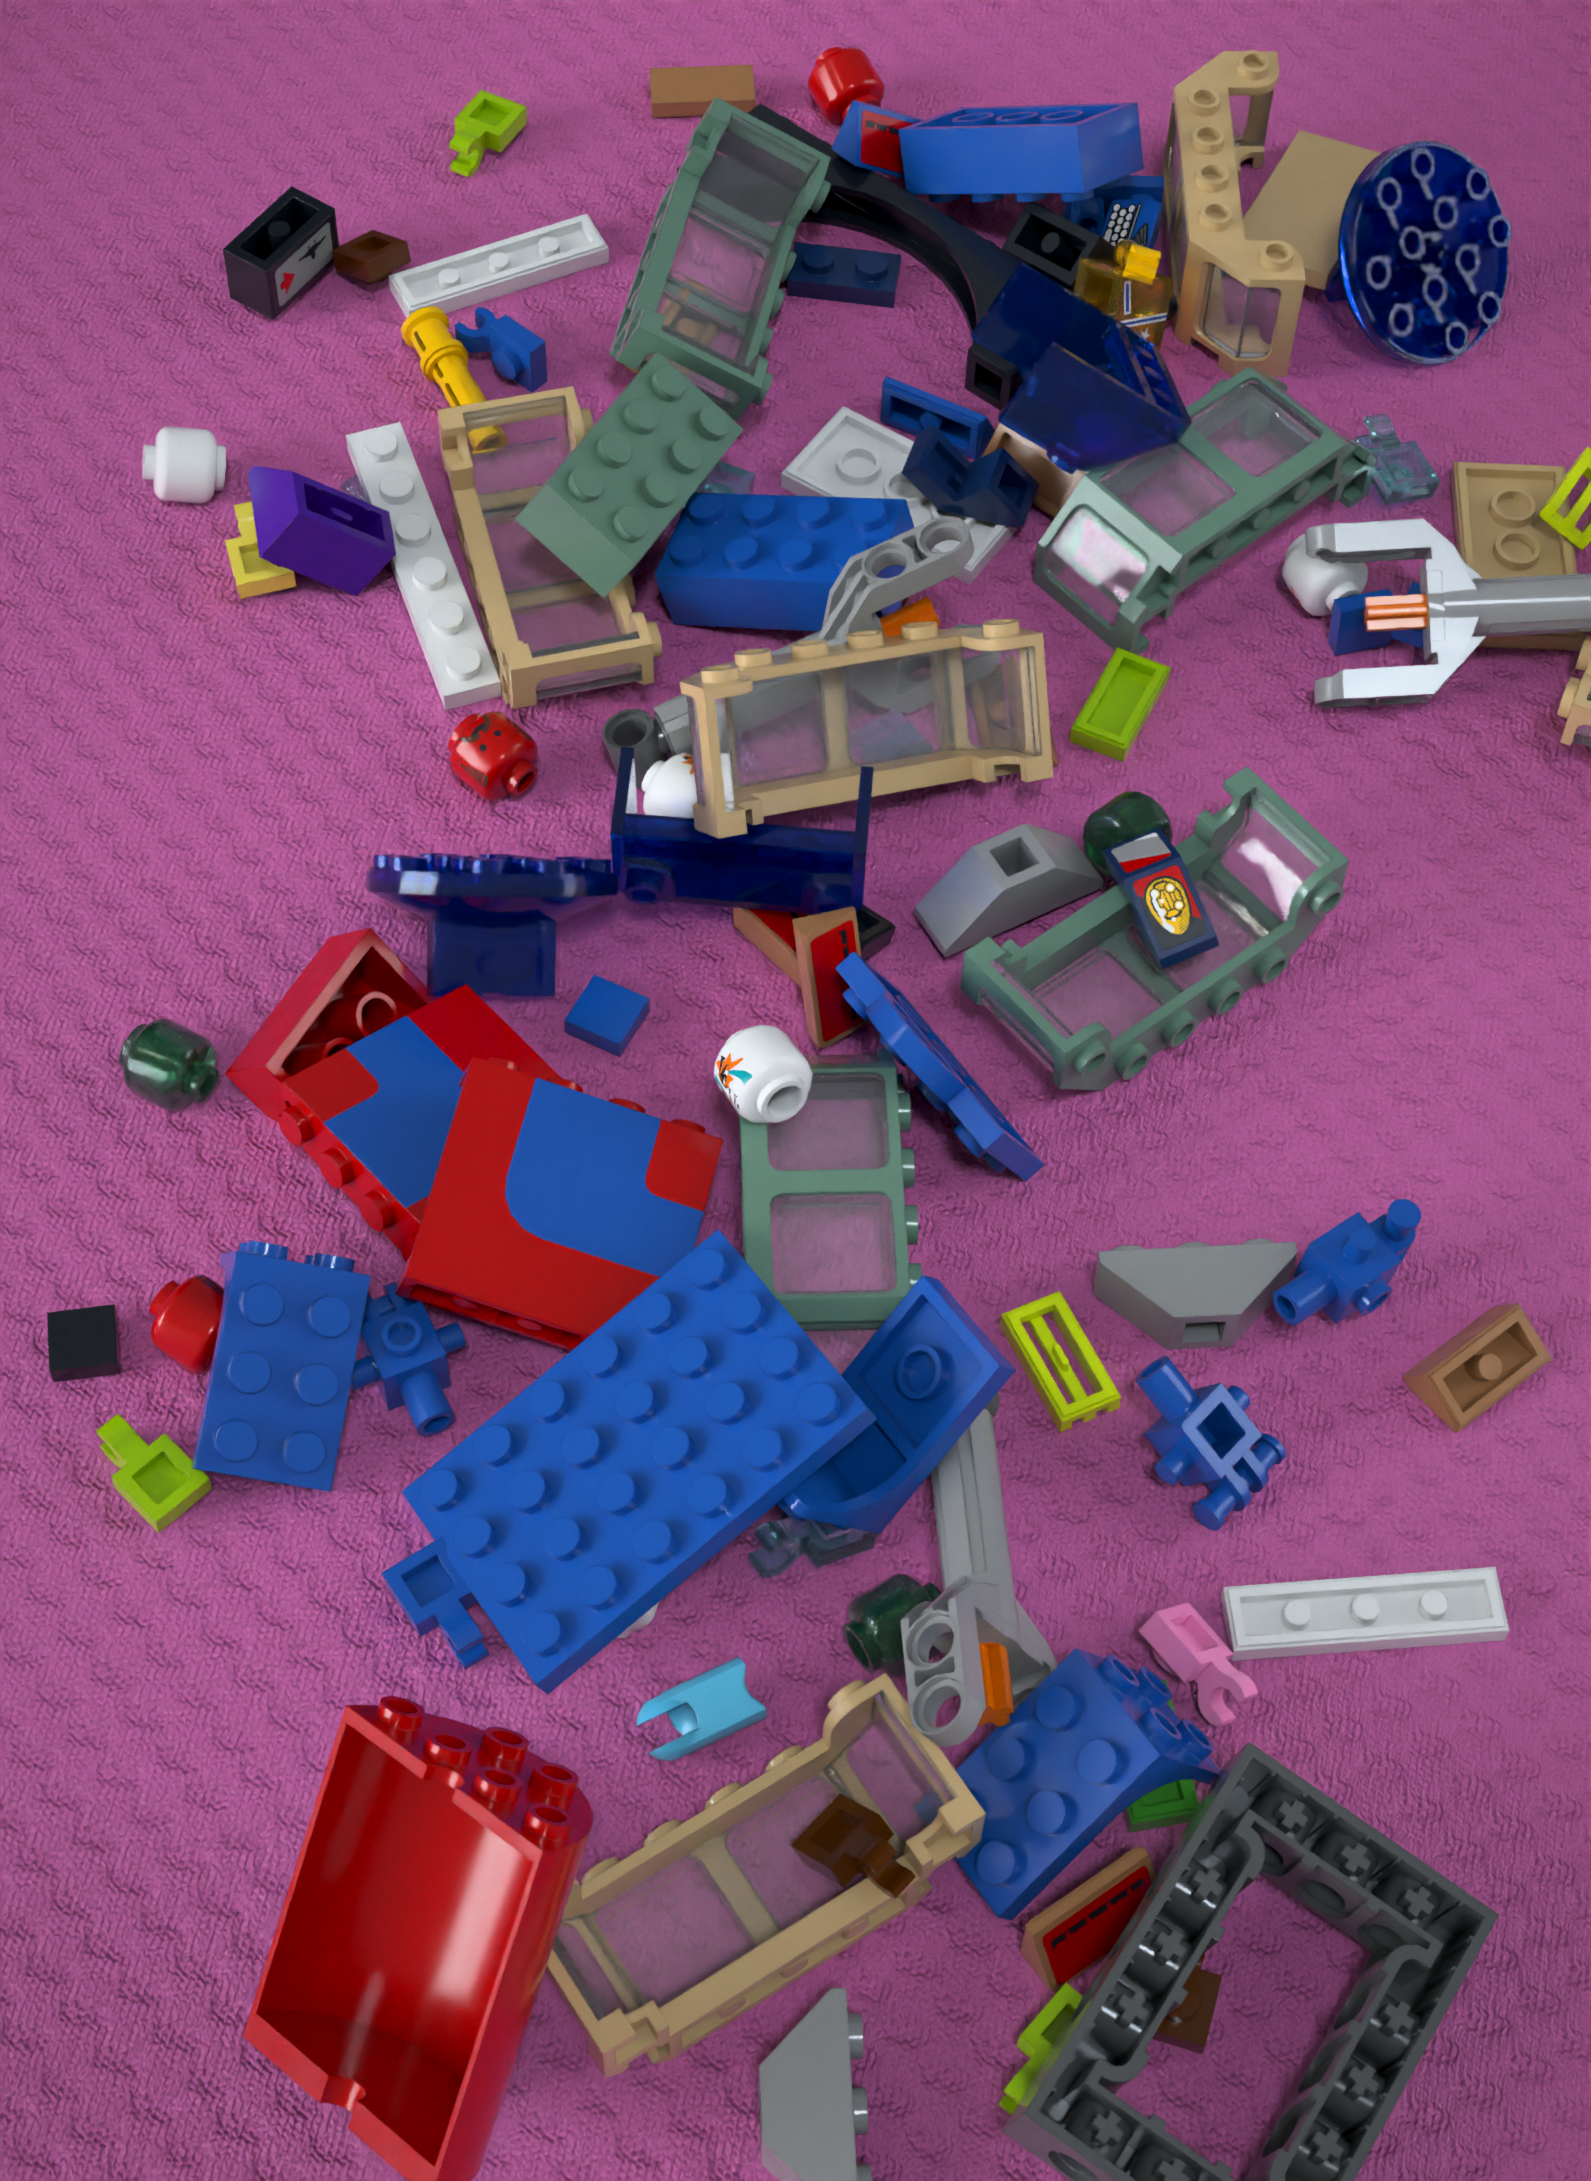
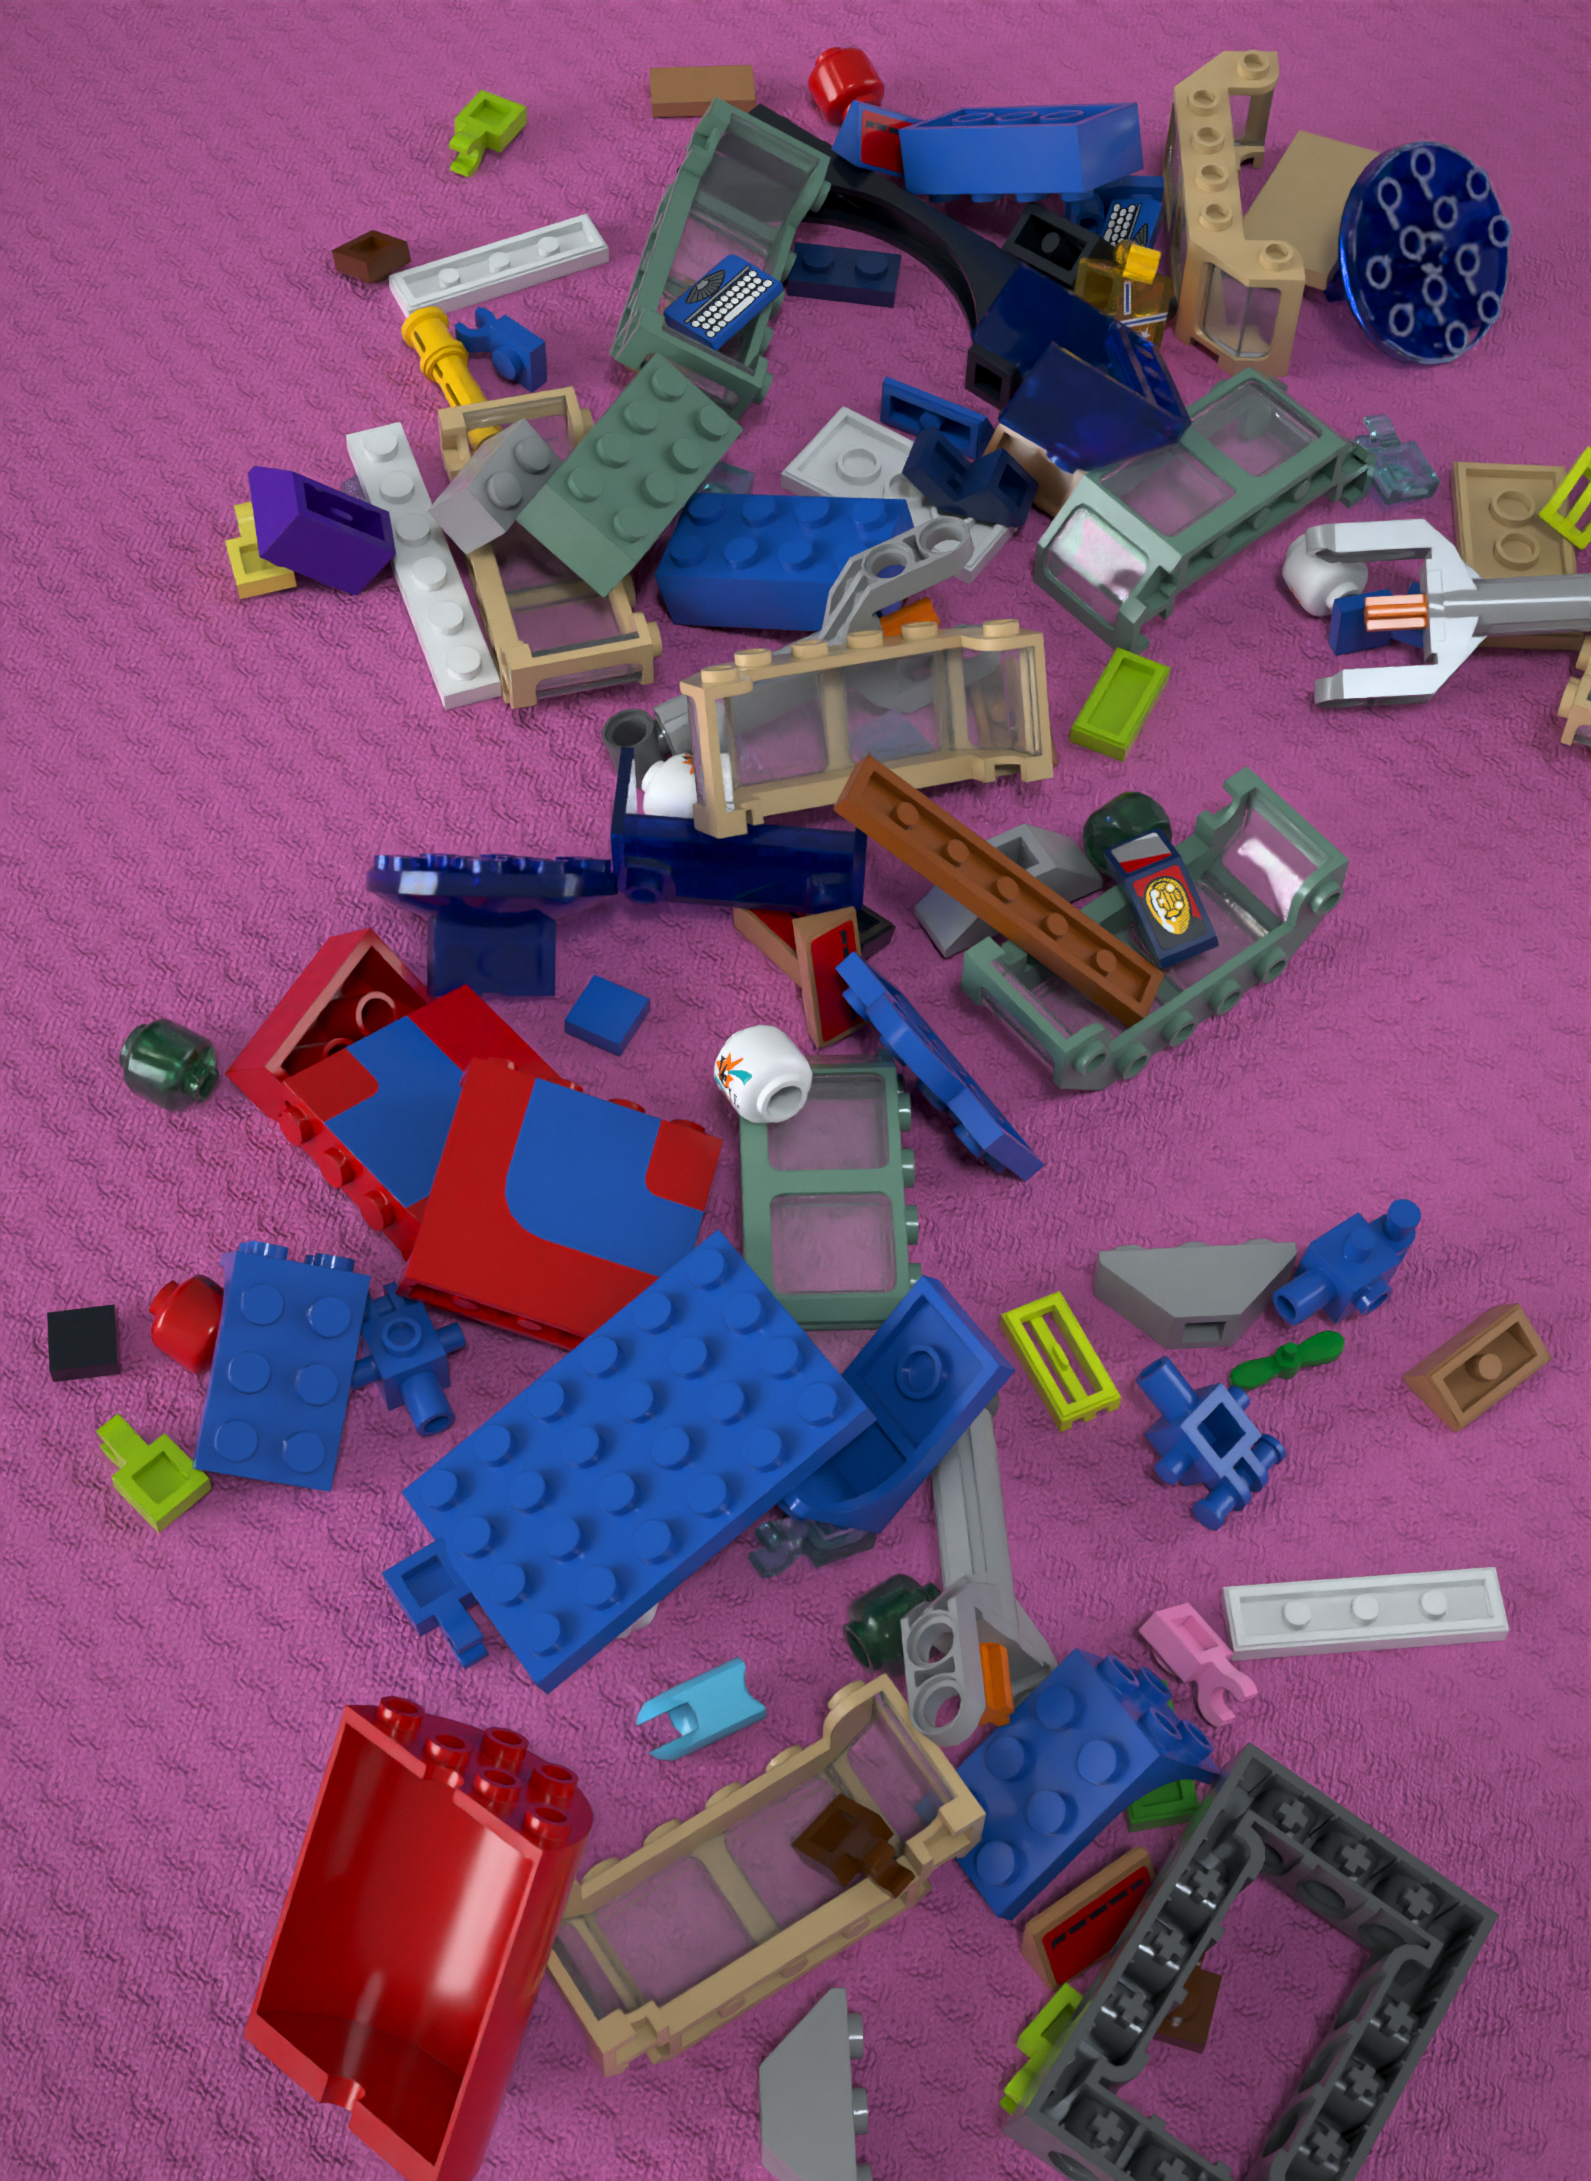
(185, 465): white head -> none
(281, 253): black brick -> none
(493, 756): red head -> none
(494, 486): none -> light grey brick
(722, 301): none -> slope
(998, 891): none -> dark orange plate
(1288, 1360): none -> green piece

